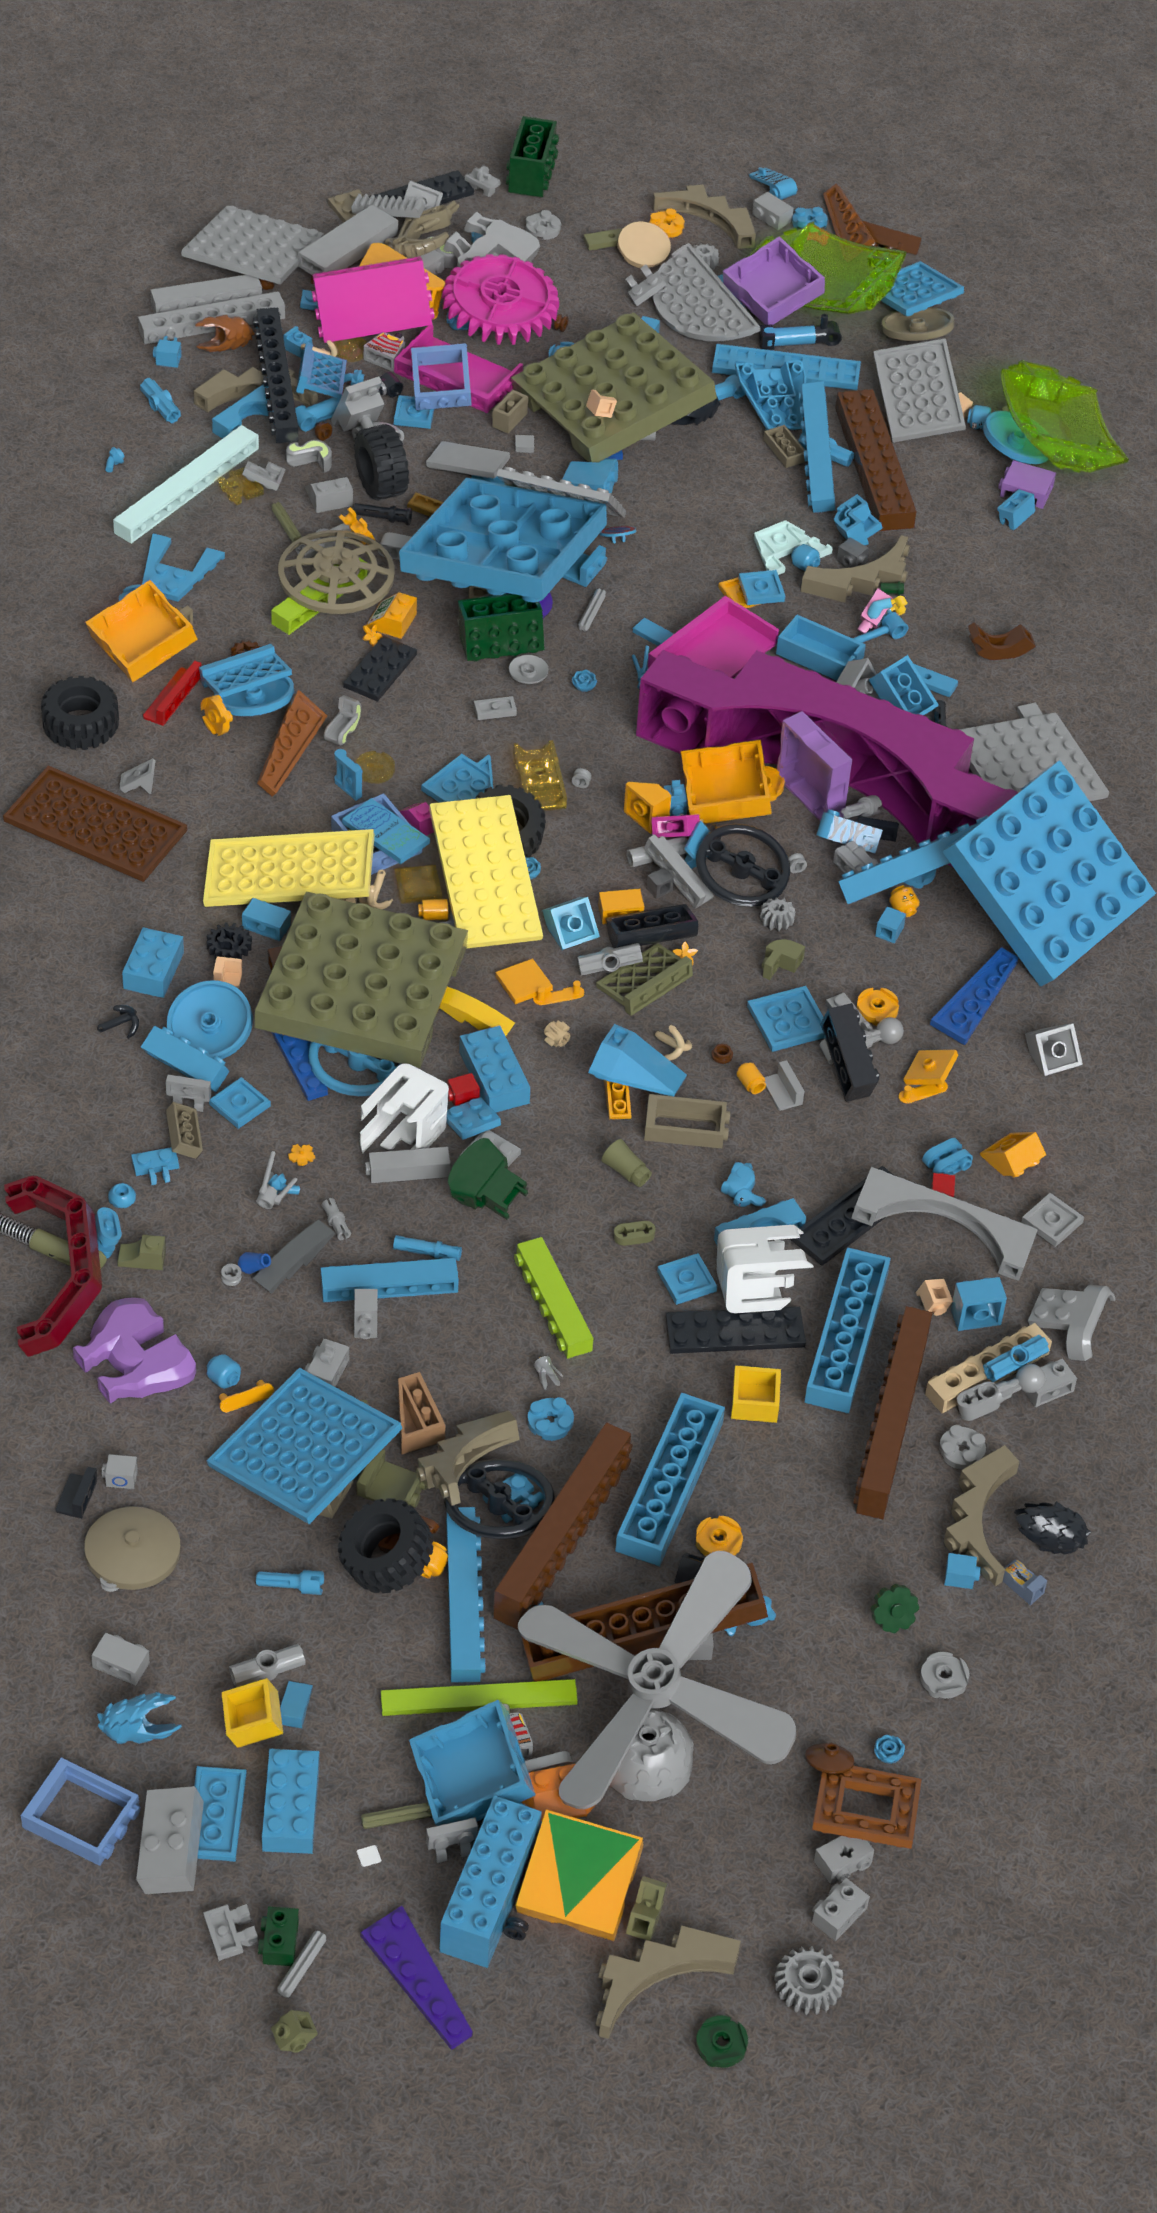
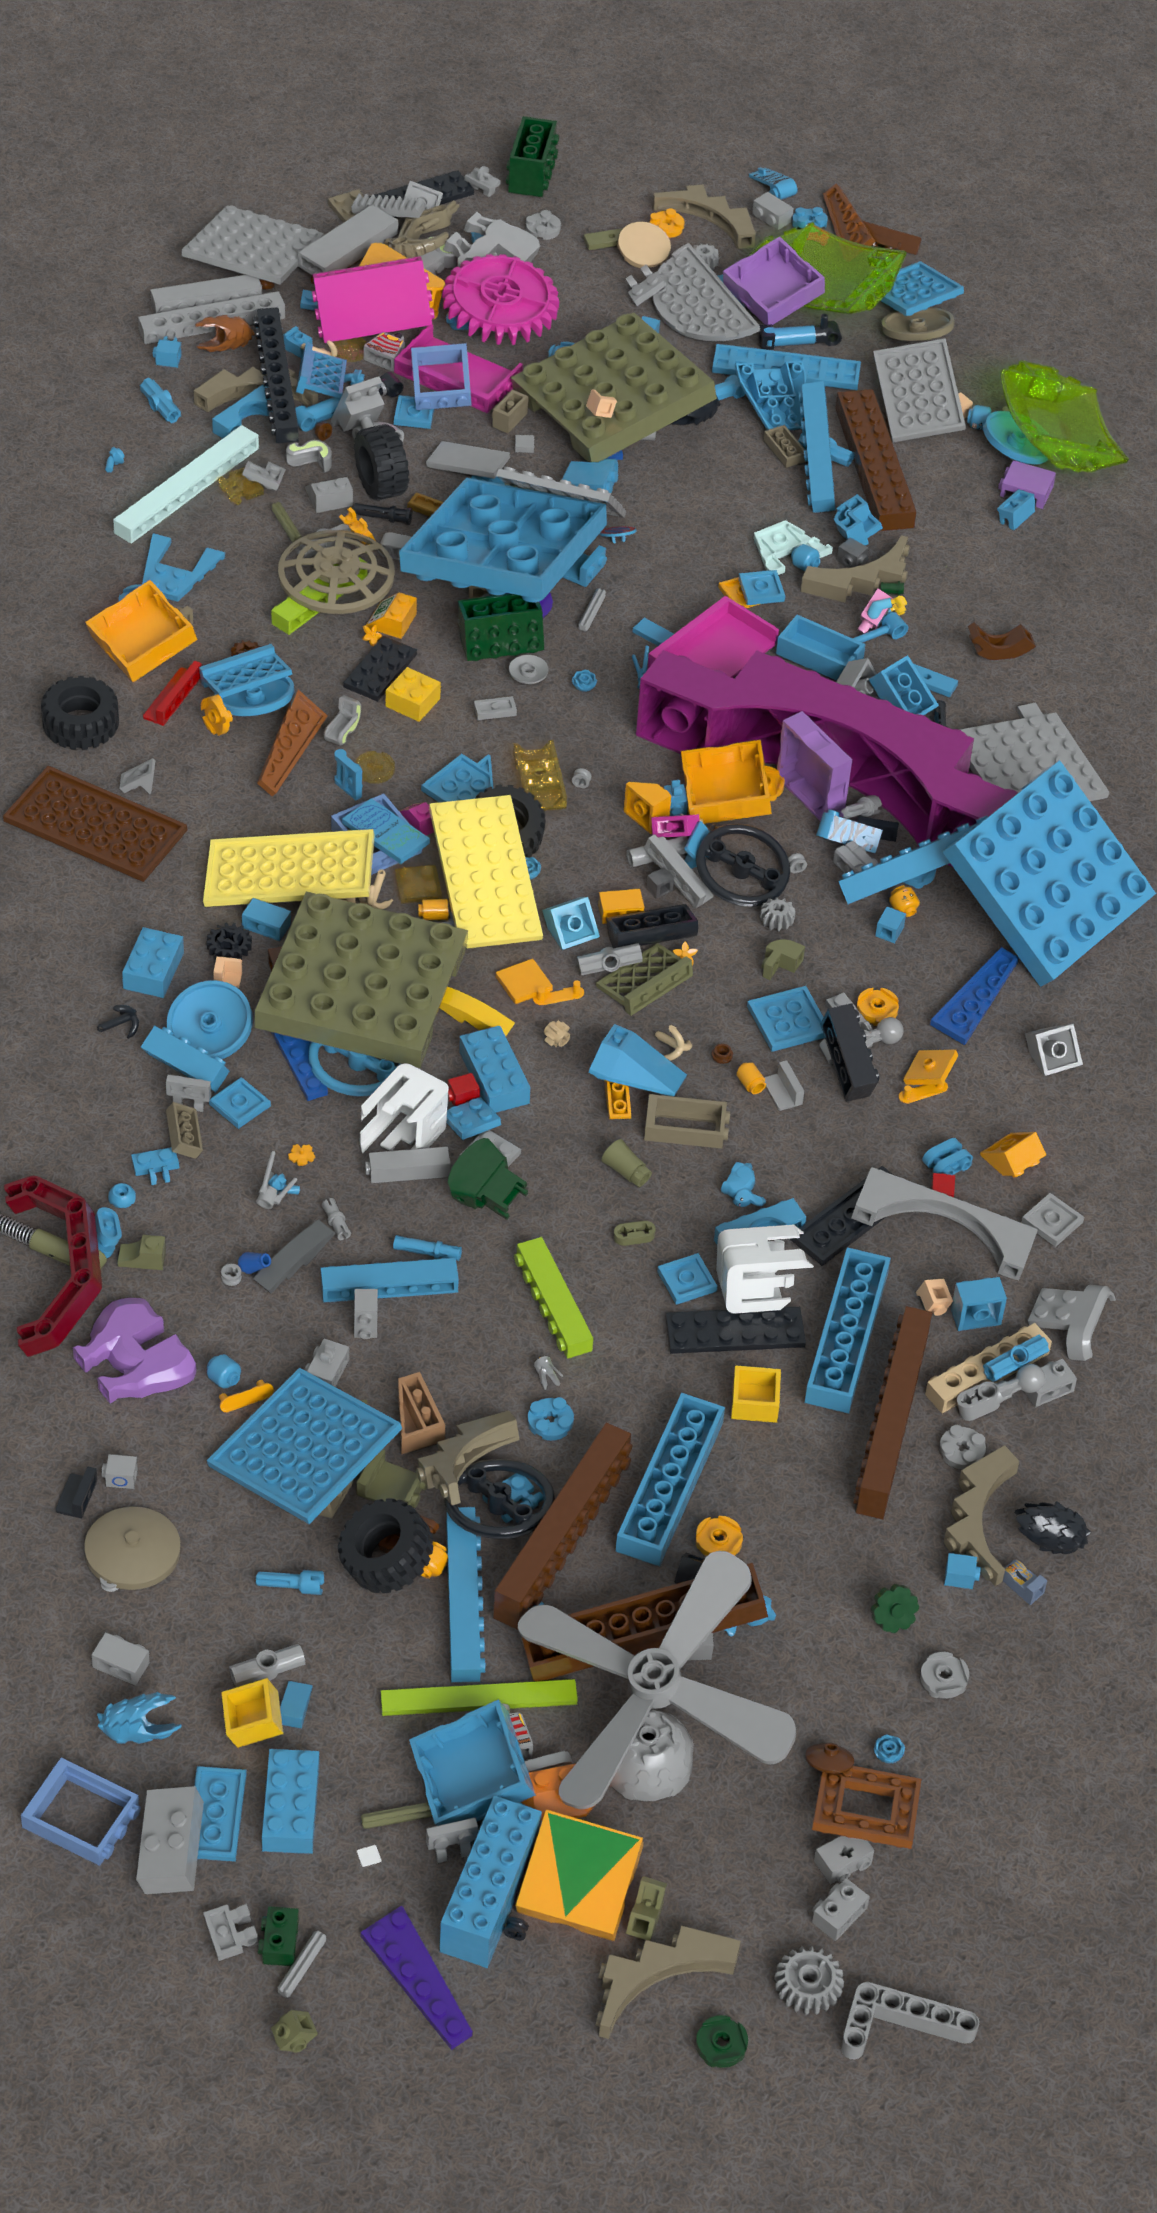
(413, 694): none -> yellow piece
(561, 323): reddish brown bush -> none
(902, 2015): none -> light grey beam

